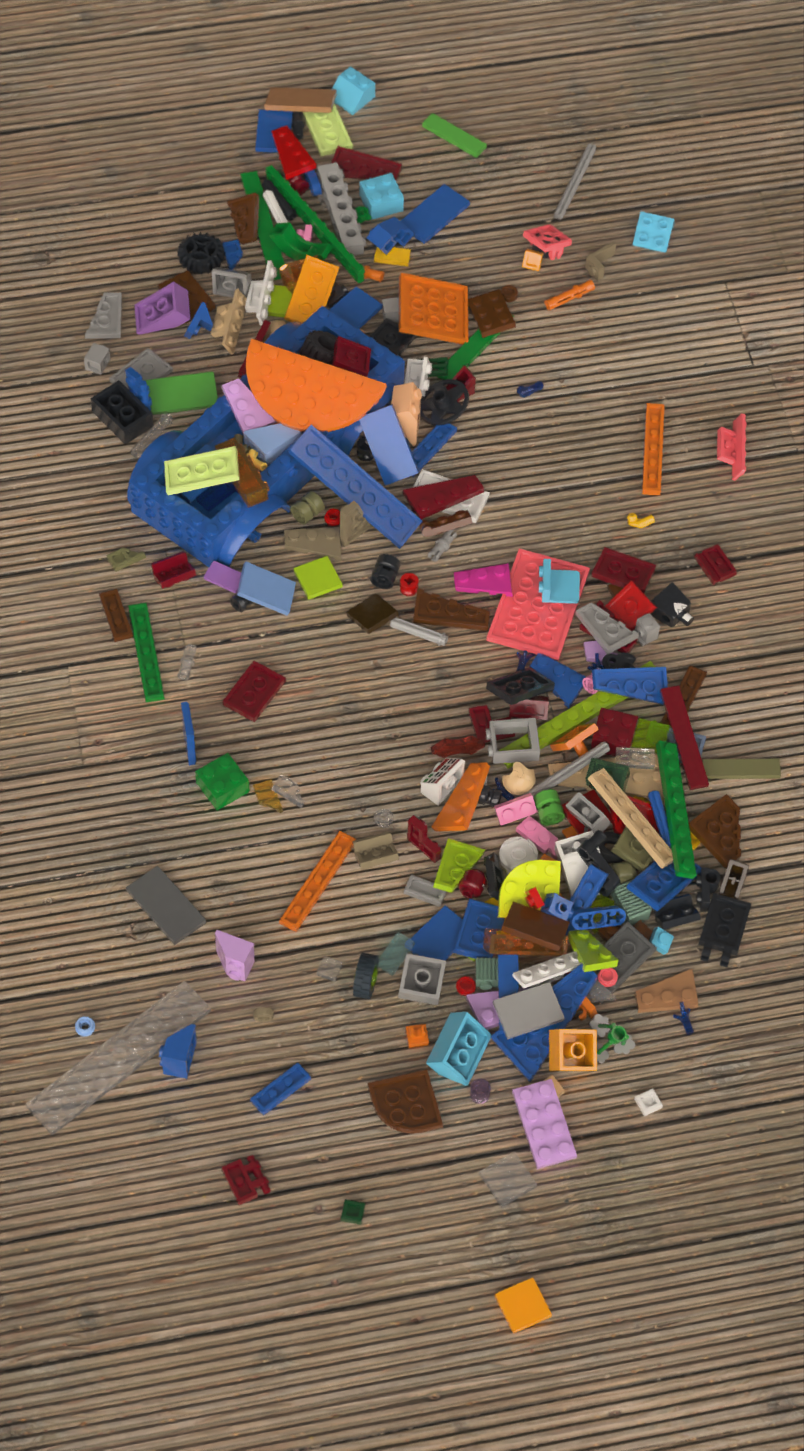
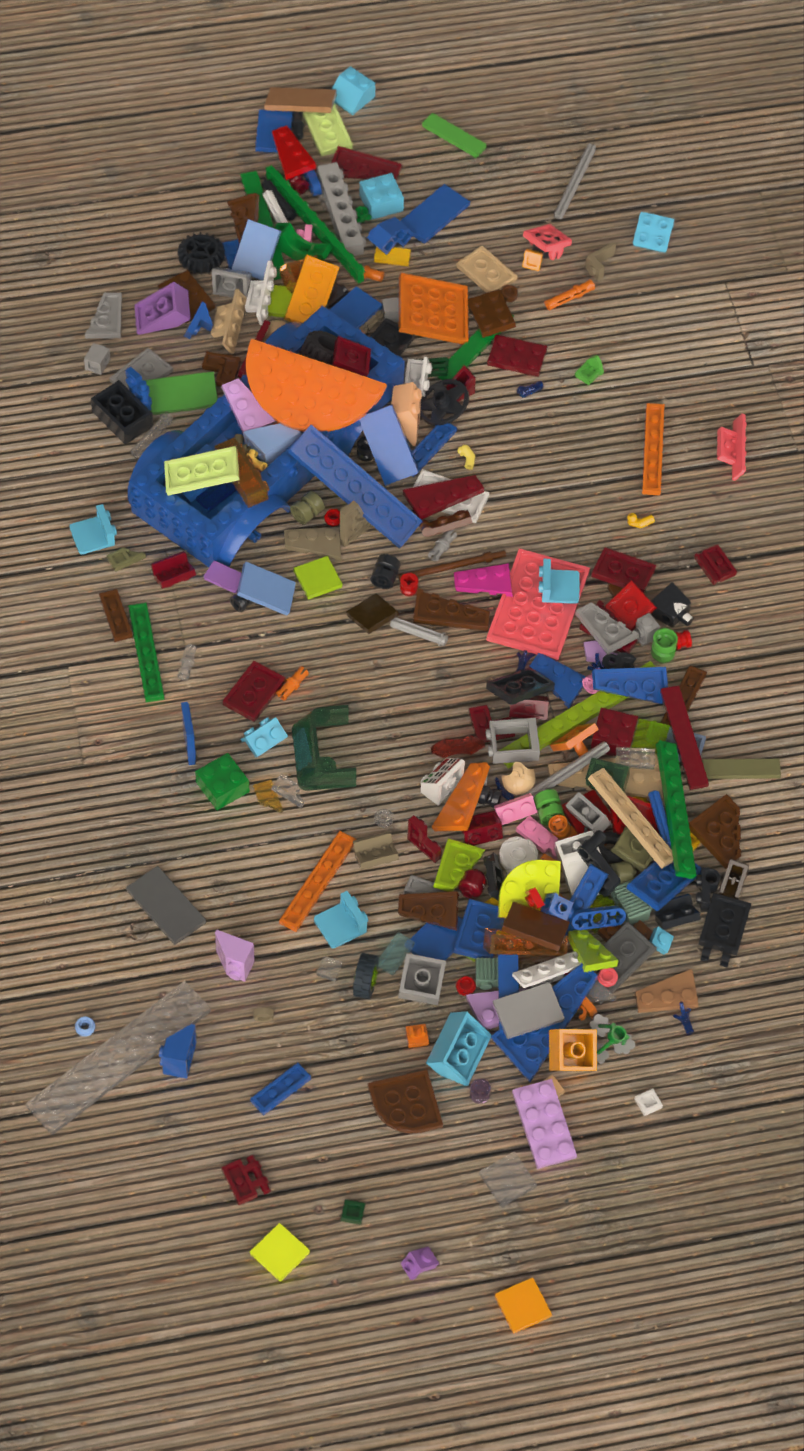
(94, 532): none -> medium azure bracket
(225, 365): none -> reddish brown plate
(256, 249): none -> medium blue tile
(265, 736): none -> medium azure bracket
(279, 1252): none -> neon yellow tile
(292, 683): none -> orange pin
(316, 771): none -> clear green windscreen
(342, 921): none -> medium azure bracket
(369, 324): none -> dark tan axle
(419, 1261): none -> medium lavender bracket
(432, 908): none -> reddish brown wing
(466, 451): none -> light yellow arm
(483, 829): none -> dark red bracket
(486, 270): none -> tan tile
(487, 557): none -> reddish brown bar
(517, 355): none -> dark red plate
(557, 823): none -> orange wheel
(590, 370): none -> bright green tile
(664, 645): none -> bright green wheel
(684, 639): none -> red wheel

